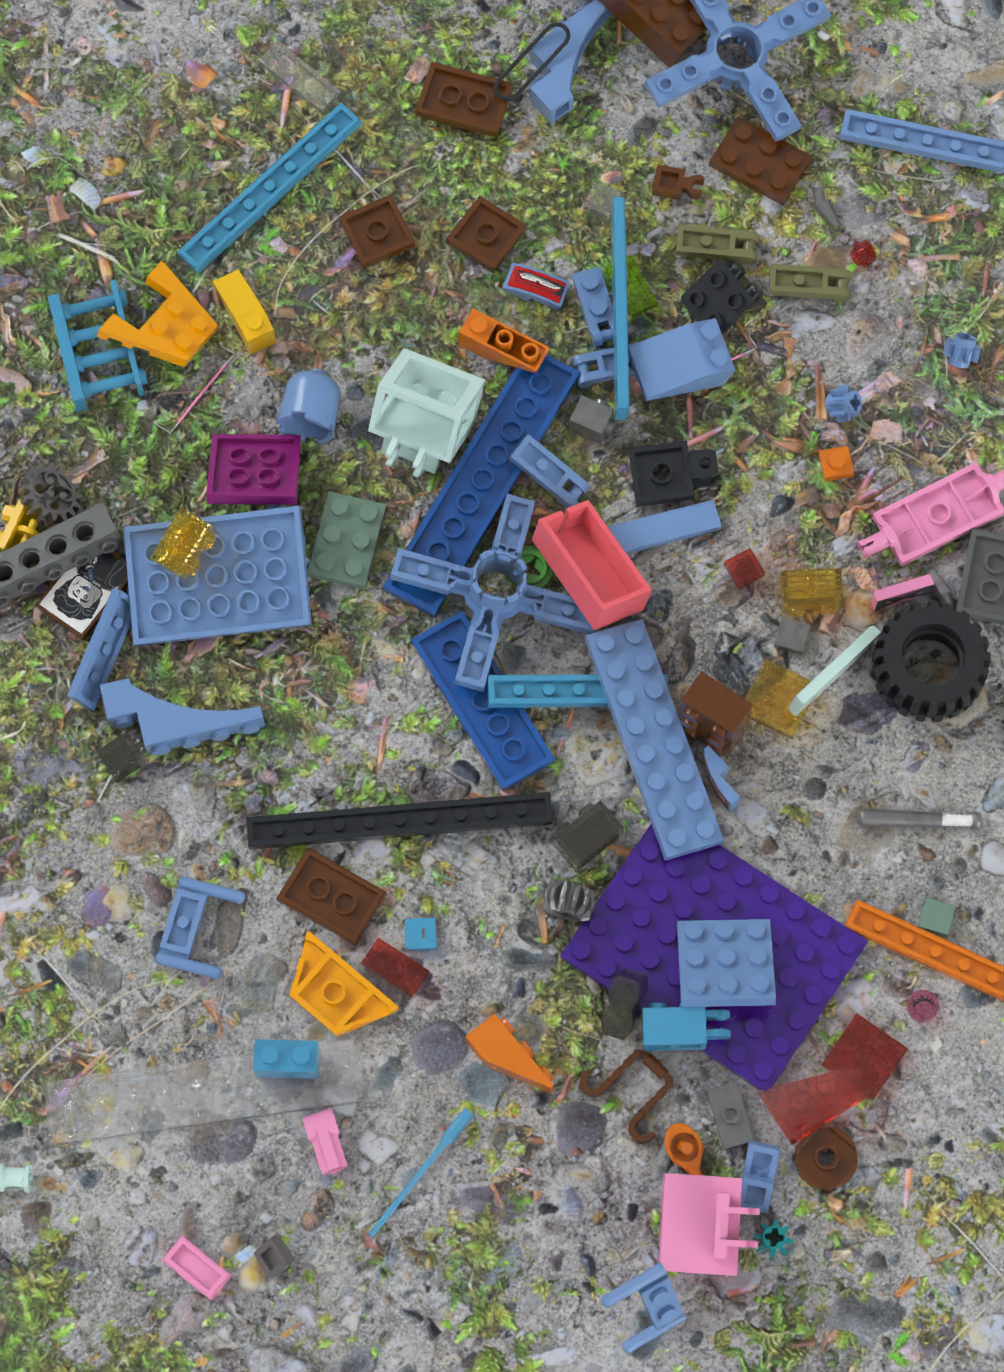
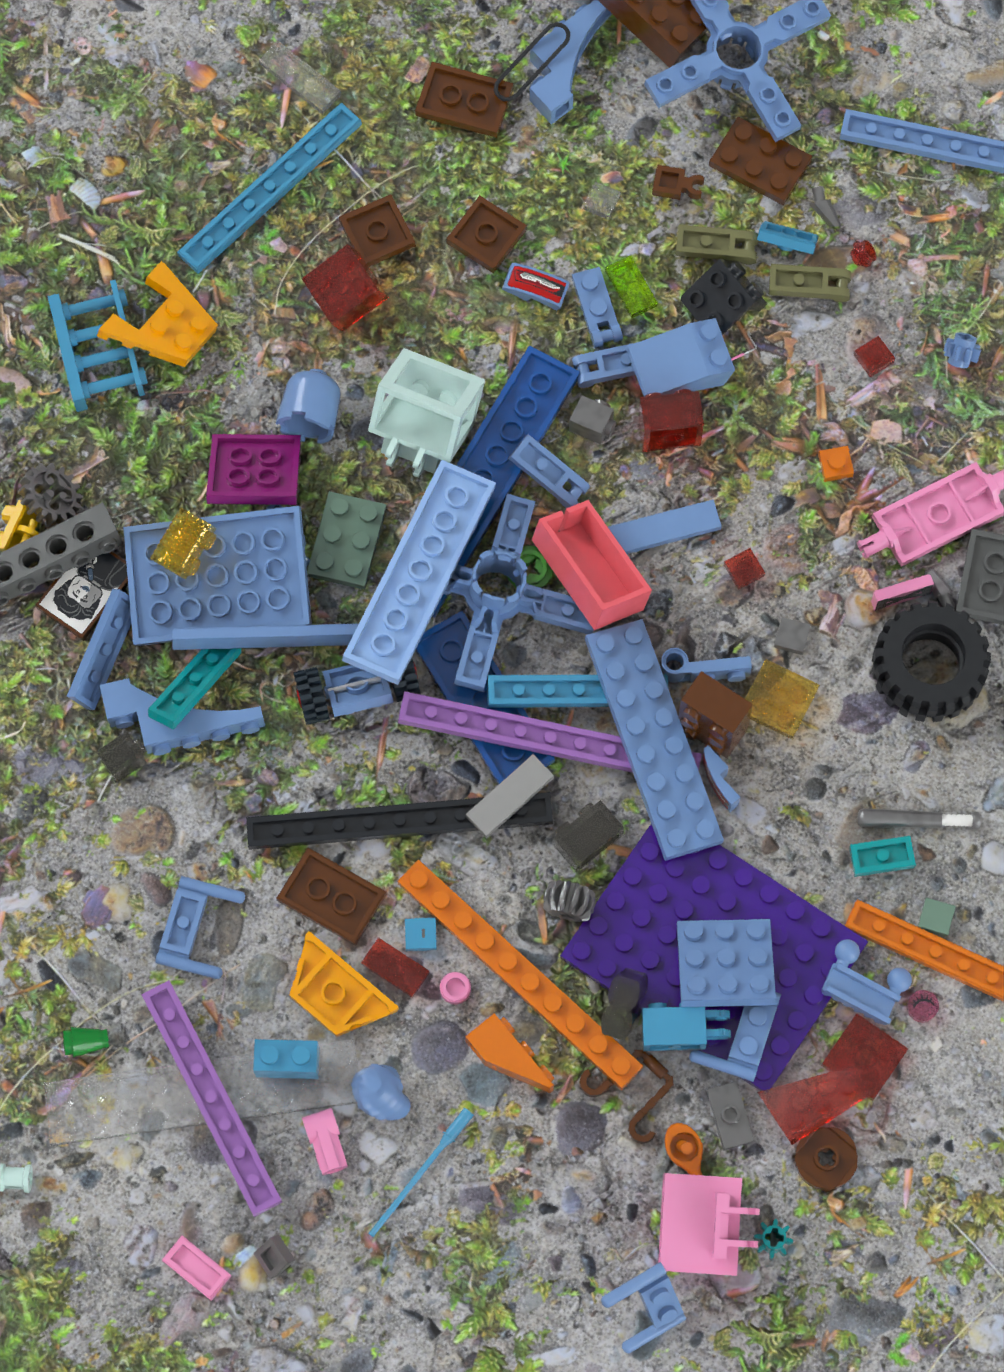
(84, 1040): none -> green cone
(191, 685): none -> teal plate
(202, 392): bright pink piece -> none
(211, 1098): none -> medium lavender plate
(245, 312): yellow slope -> none
(262, 636): none -> medium blue tile
(345, 288): none -> clear red brick
(348, 690): none -> plate
(380, 1092): none -> medium blue hair
(419, 572): none -> light blue plate
(455, 988): none -> bright pink tile
(500, 342): orange slope -> none
(509, 796): none -> light grey tile
(515, 731): none -> medium lavender plate
(520, 975): none -> orange plate
(620, 312): dark azure tile -> none
(670, 420): none -> clear red brick
(685, 469): black plate -> none
(730, 668): none -> medium blue plate
(747, 1044): none -> medium blue plate
(759, 1175): medium blue slope -> none
(787, 238): none -> dark azure plate
(811, 591): clear yellow brick -> none
(833, 670): light aqua tile -> none
(843, 403): medium blue gear -> none
(860, 992): none -> medium blue gear
(874, 356): none -> clear red plate
(882, 856): none -> teal plate

